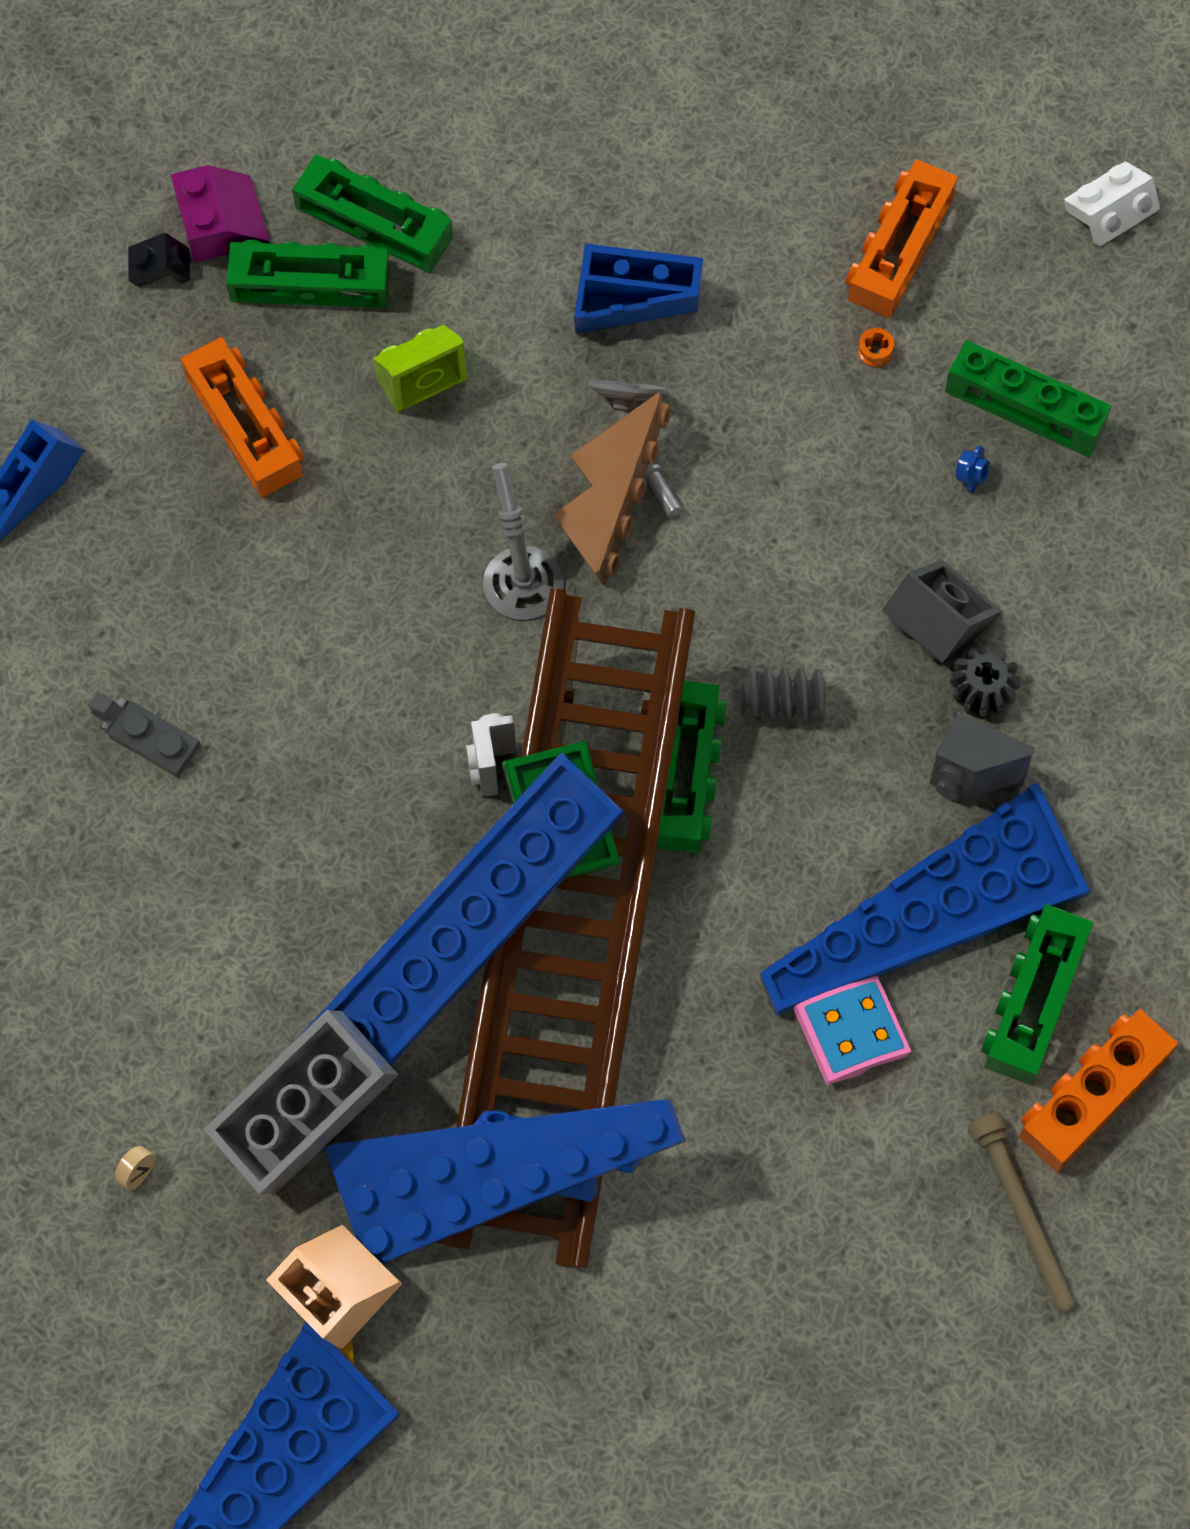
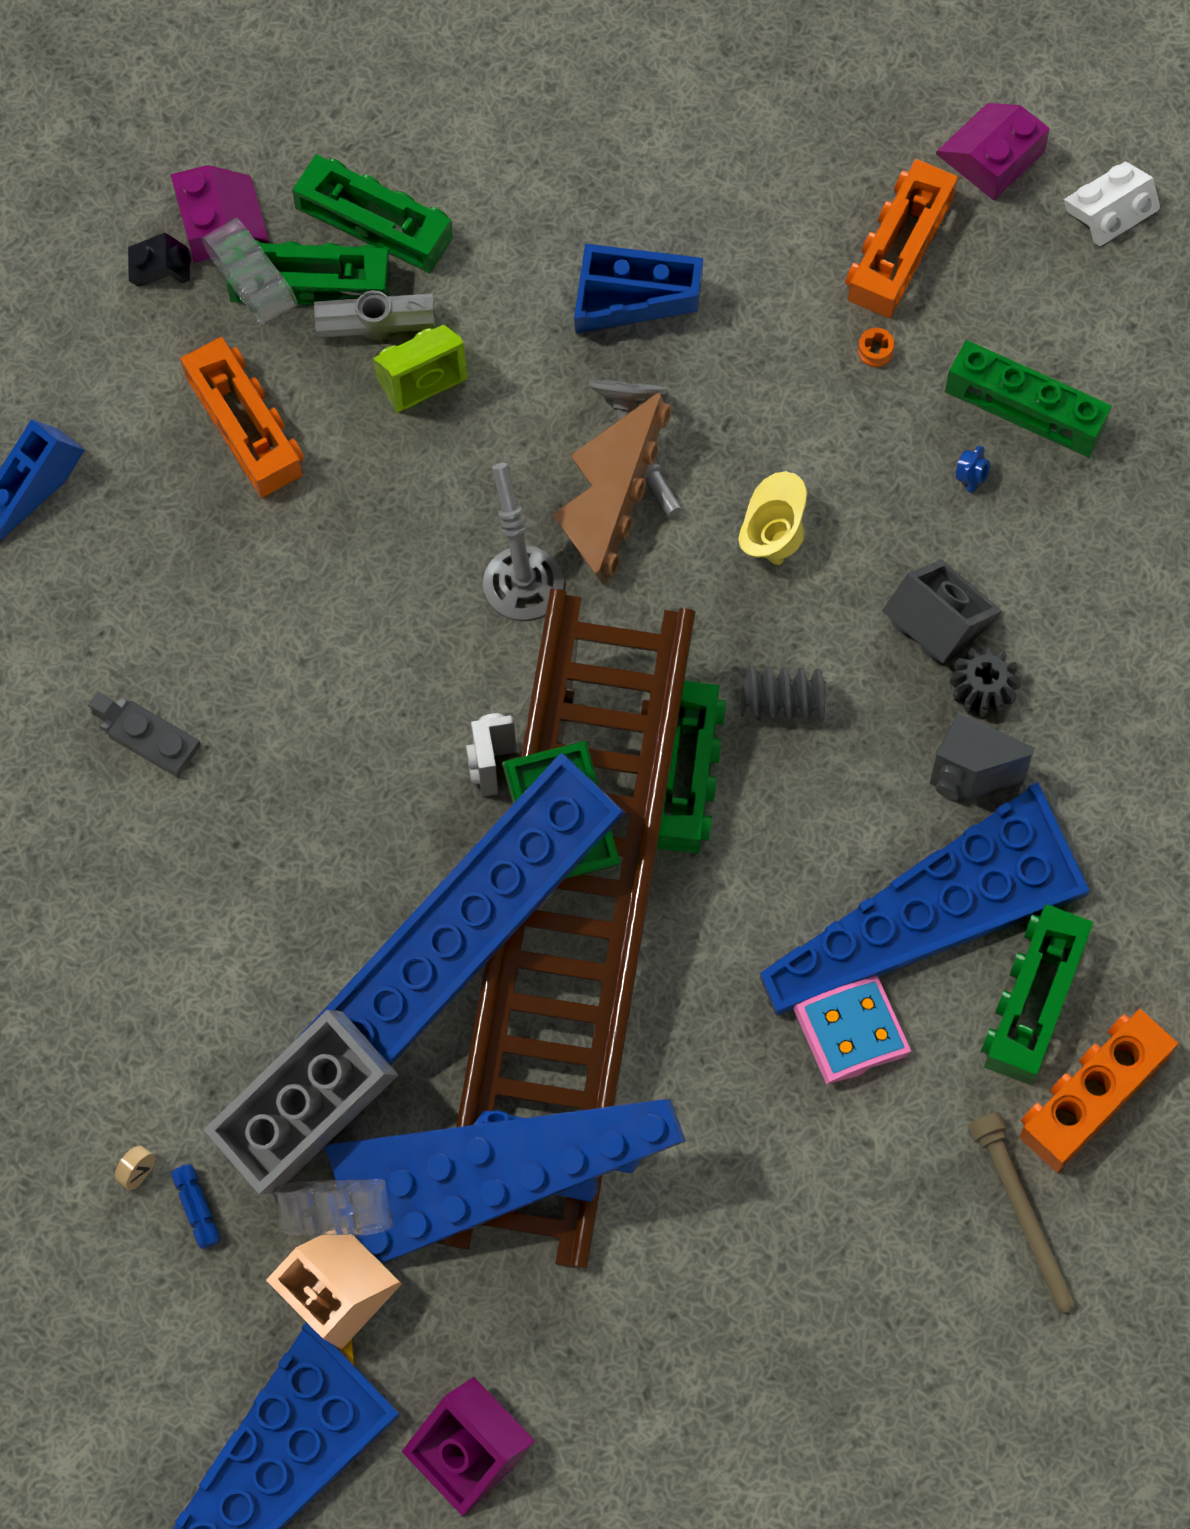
(195, 1206): none -> blue axle
(249, 271): none -> clear beam
(333, 1207): none -> clear beam
(350, 315): none -> light grey piece
(467, 1445): none -> magenta slope
(774, 518): none -> light yellow piece
(996, 146): none -> magenta slope

